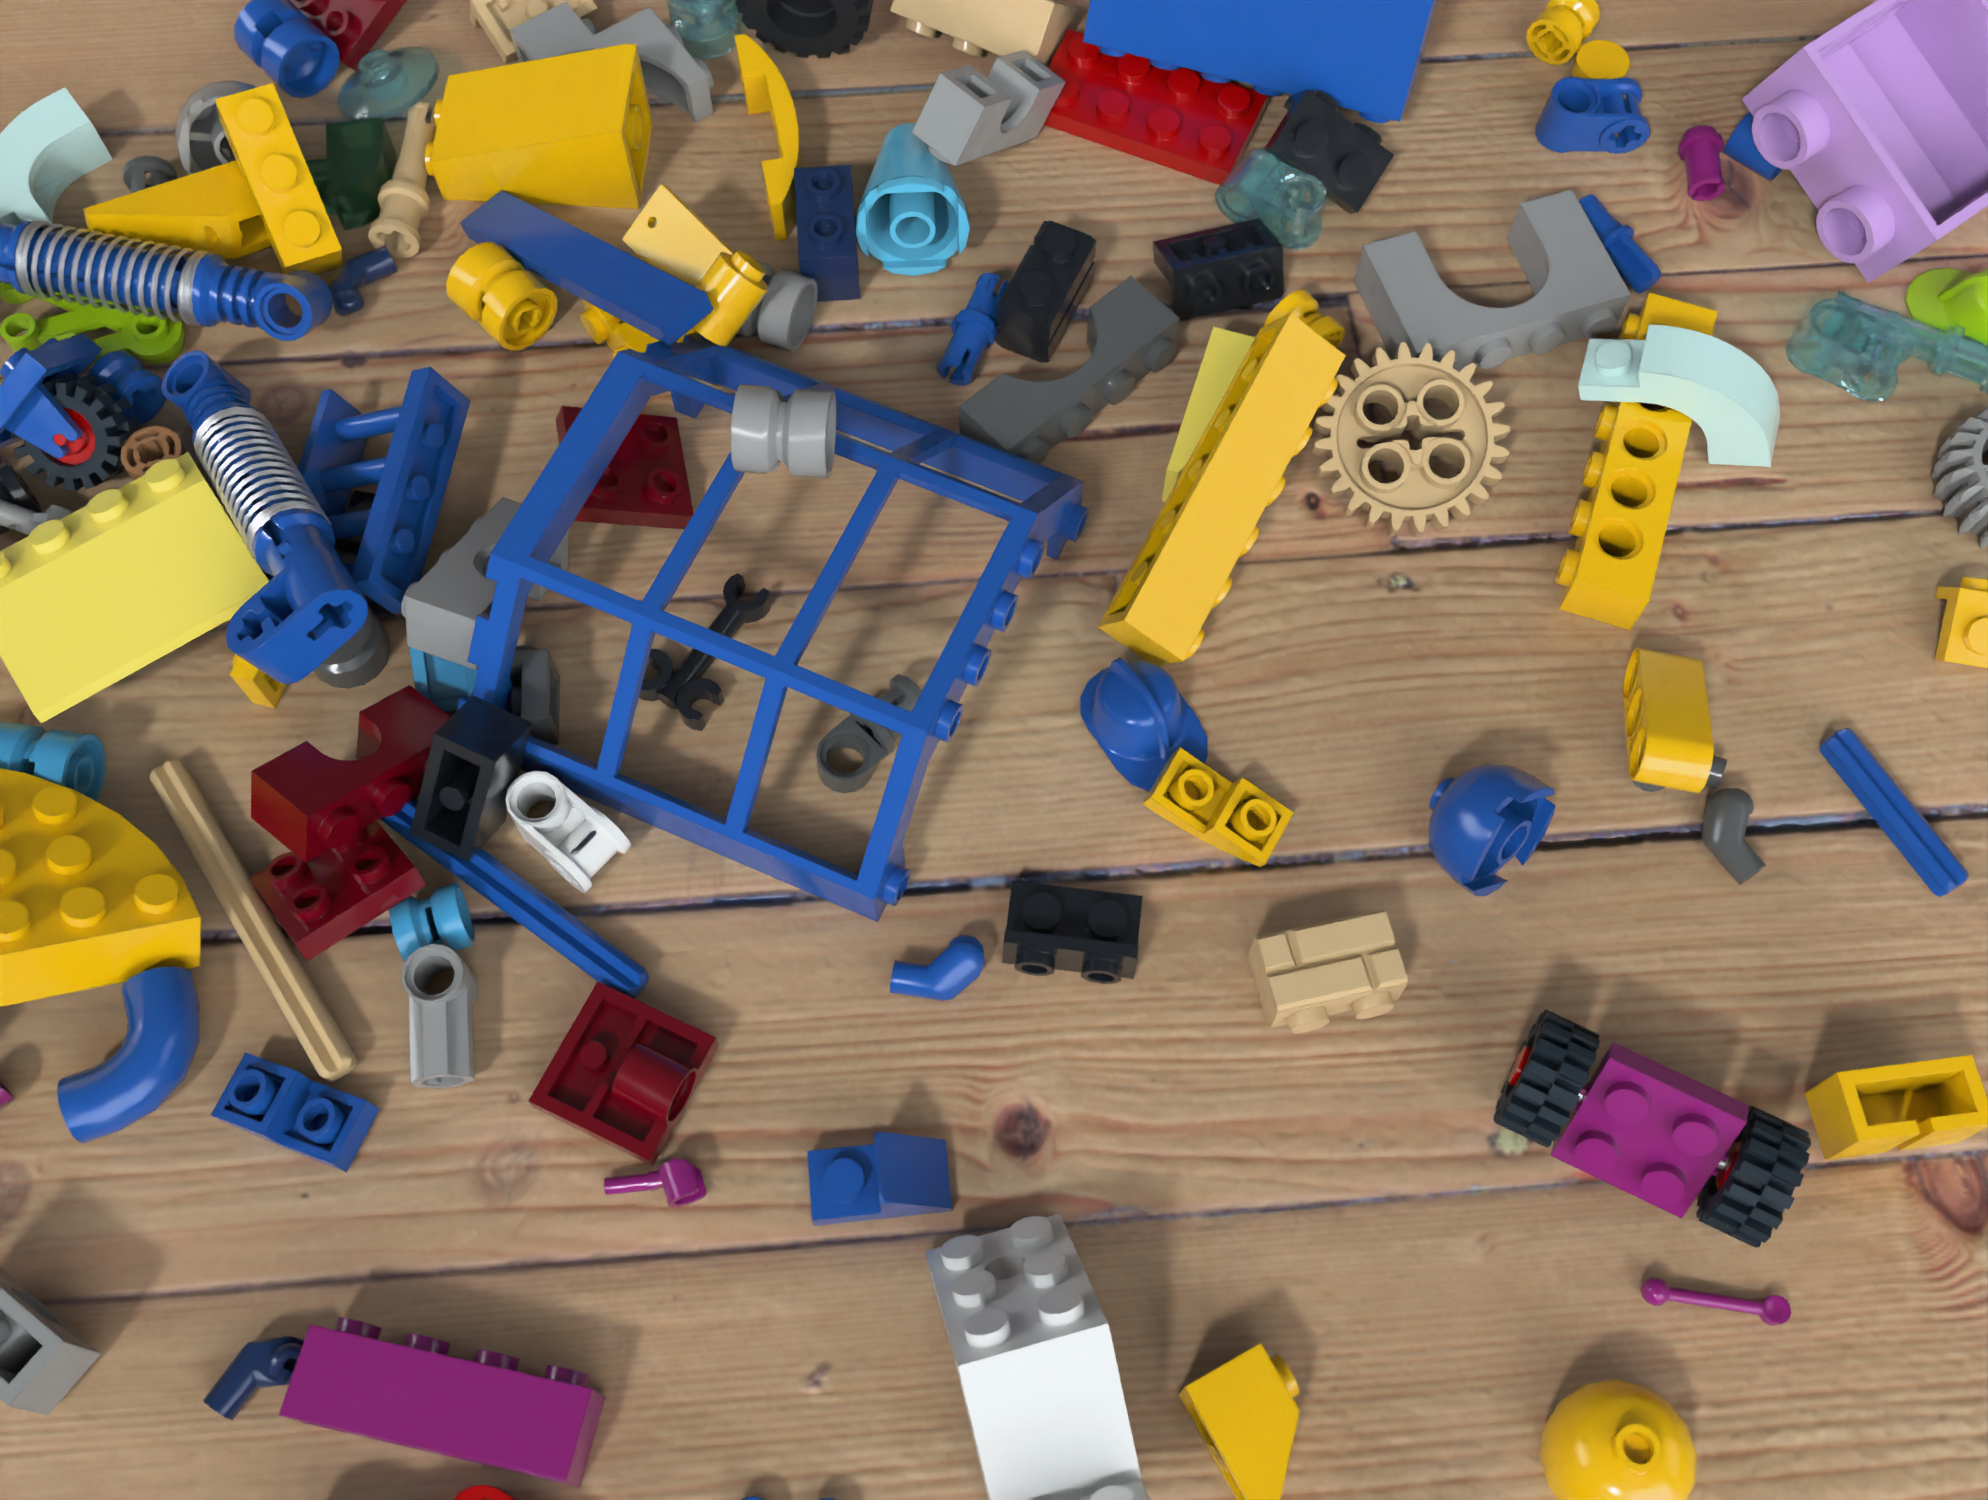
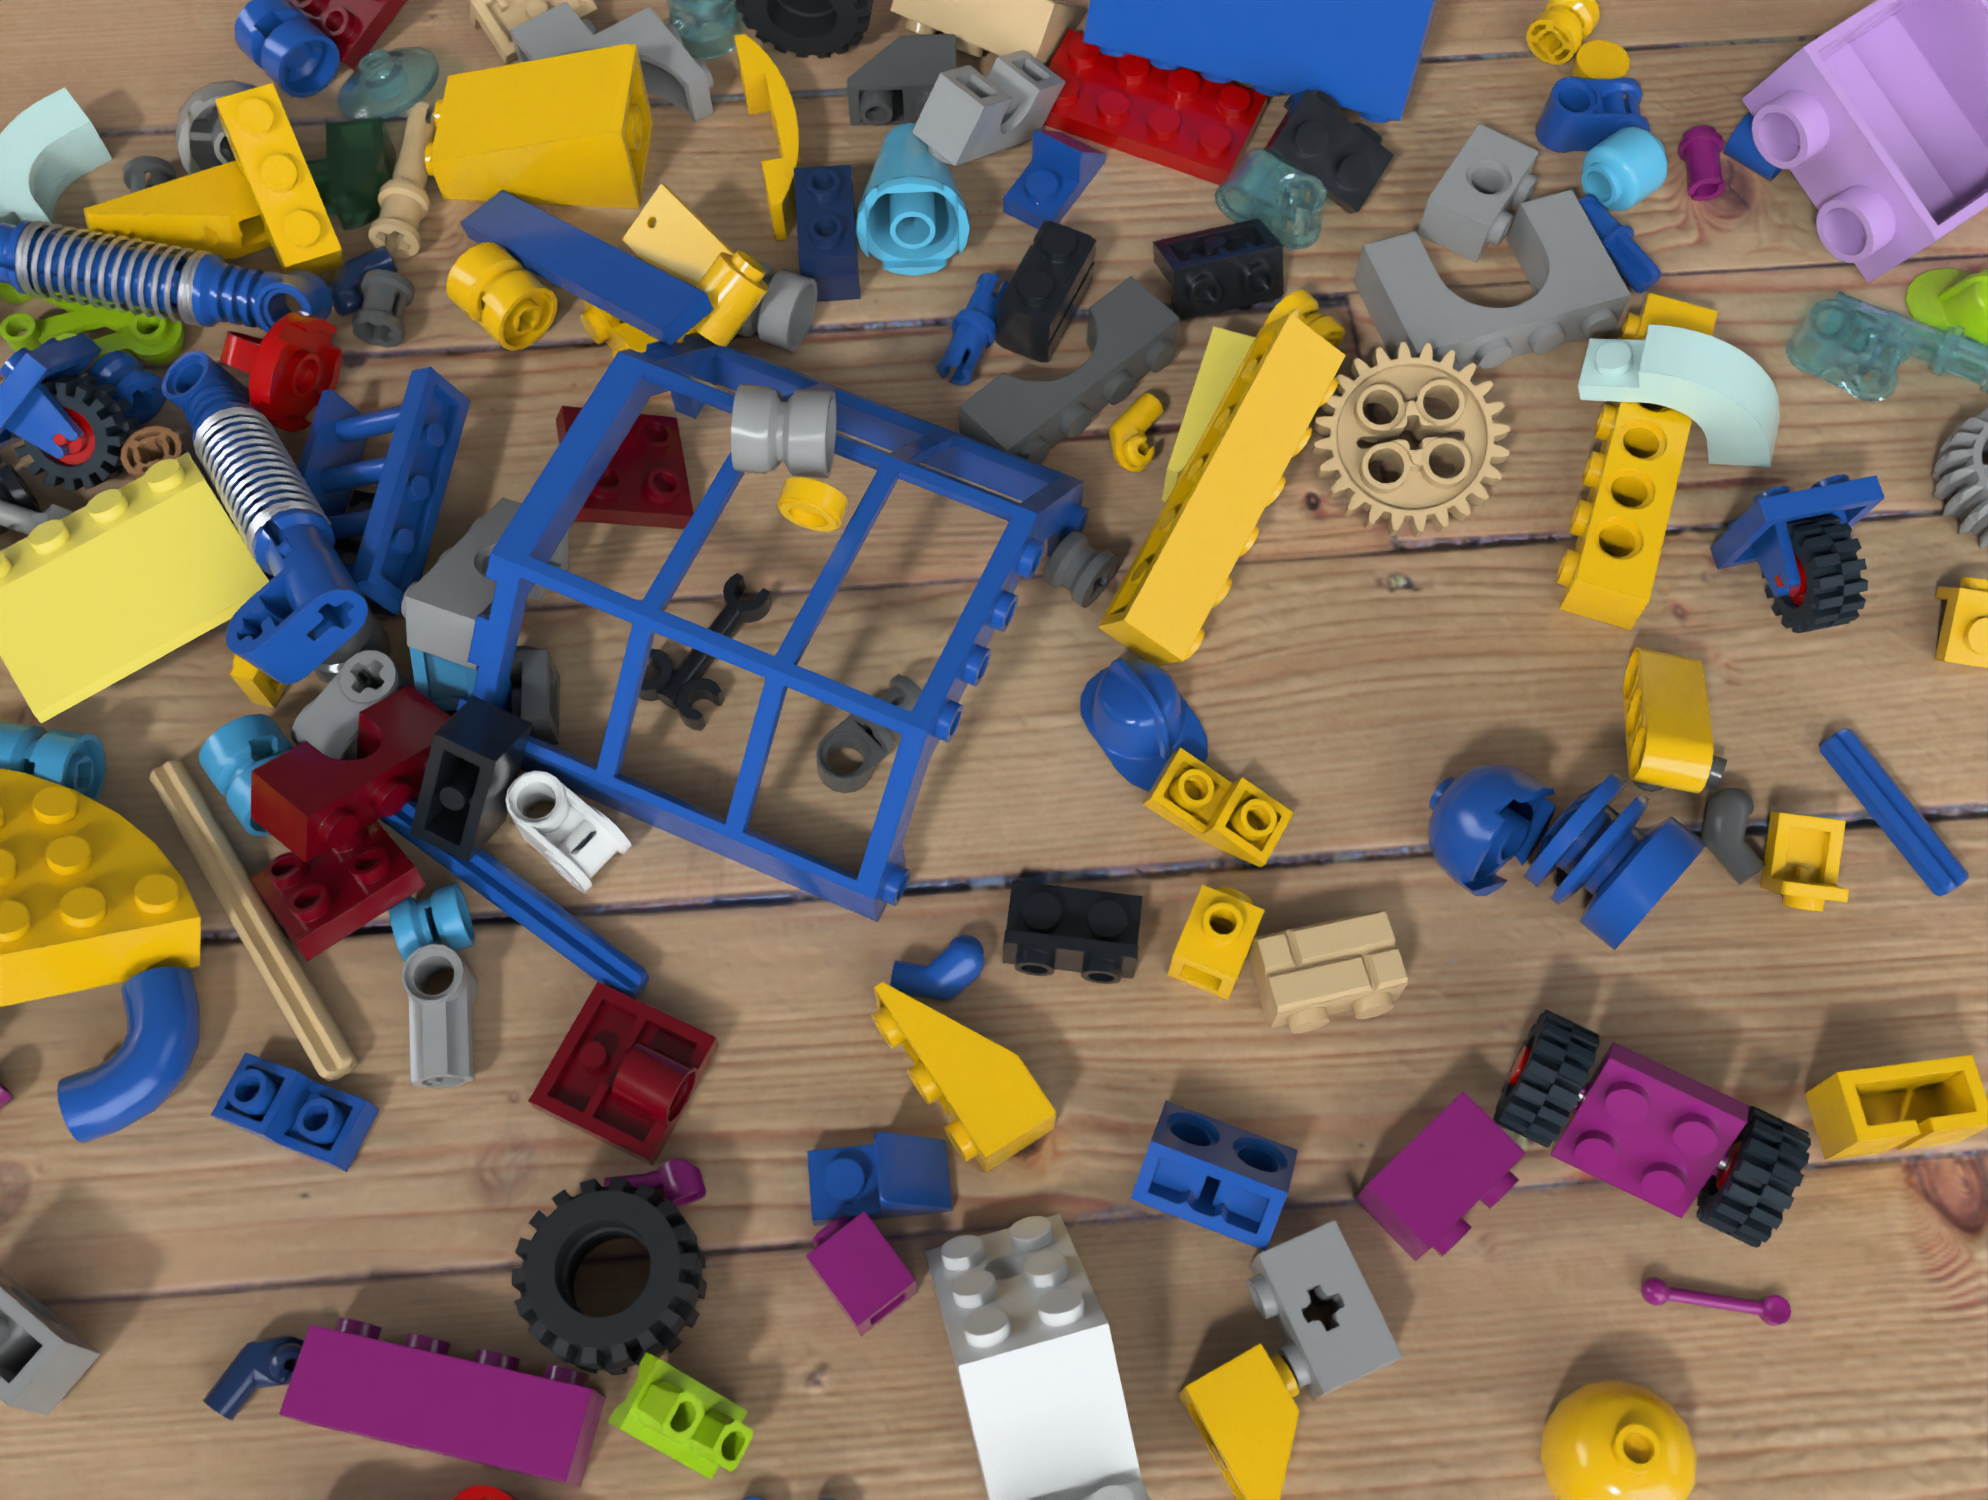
(232, 755): none -> dark azure wheel
(287, 367): none -> red tile
(333, 717): none -> light grey piece
(382, 308): none -> dark grey bush
(563, 1243): none -> black tyre
(683, 1419): none -> lime hips
(812, 504): none -> yellow tile
(860, 1271): none -> magenta brick
(899, 79): none -> dark grey slope
(977, 1082): none -> yellow slope
(1053, 179): none -> blue slope
(1080, 568): none -> dark grey wheel
(1128, 433): none -> yellow arm
(1215, 1175): none -> blue brick
(1216, 940): none -> yellow brick
(1322, 1271): none -> light grey brick
(1441, 1177): none -> magenta brick
(1478, 193): none -> light grey brick
(1613, 859): none -> blue wheel
(1624, 168): none -> medium azure head
(1804, 860): none -> yellow bracket
(1805, 549): none -> plate

